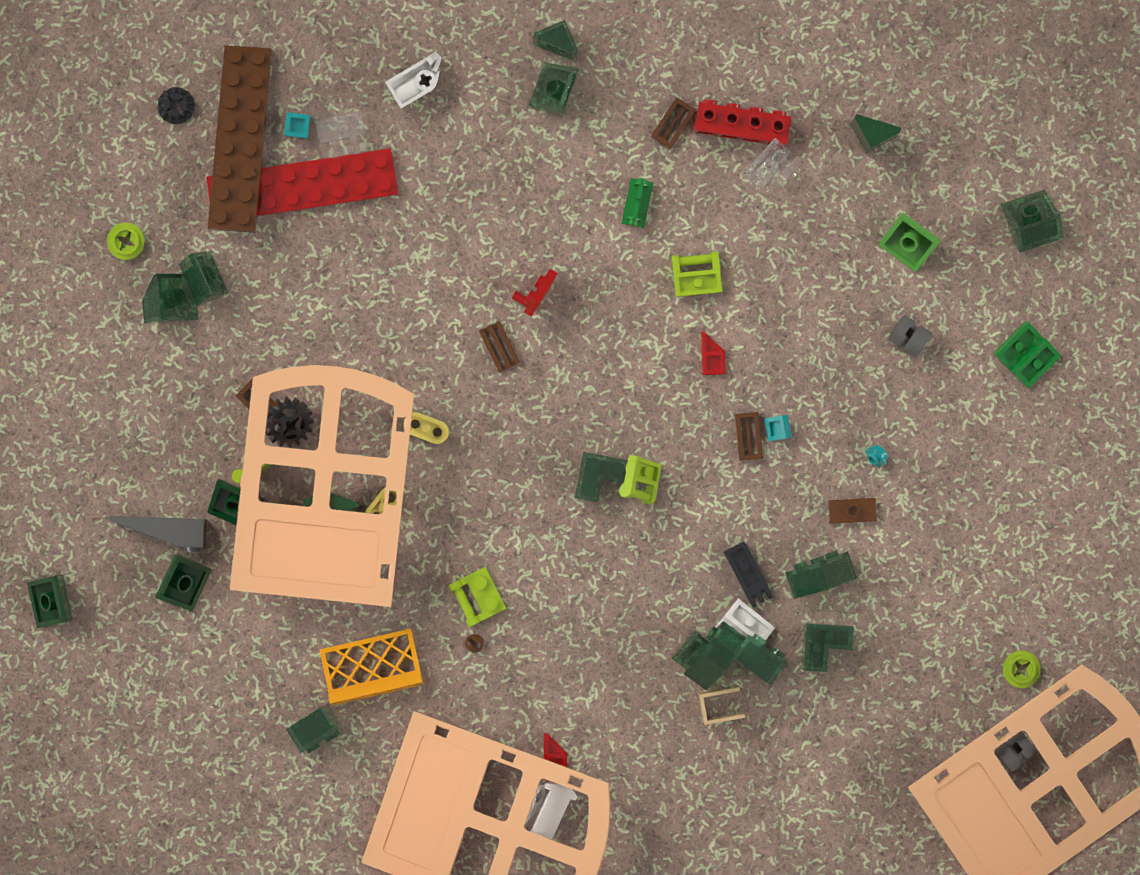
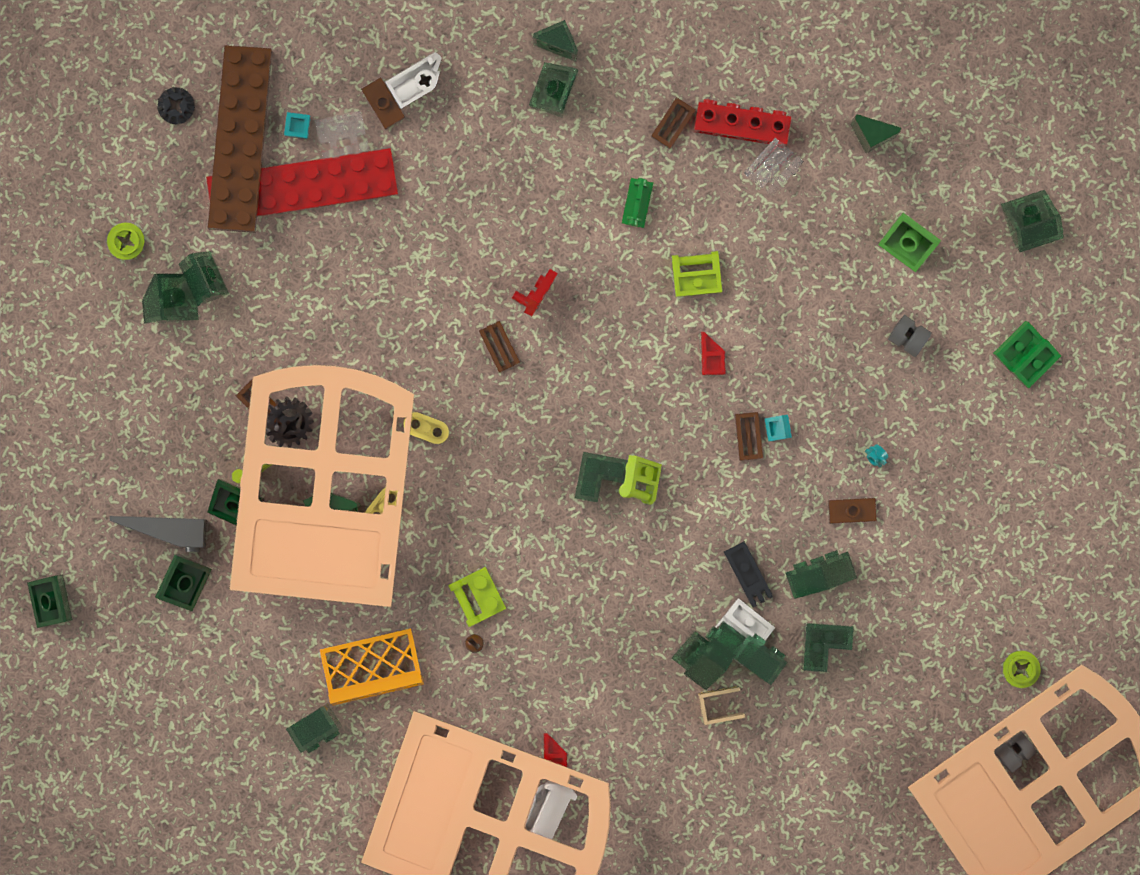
(383, 103): none -> reddish brown plate

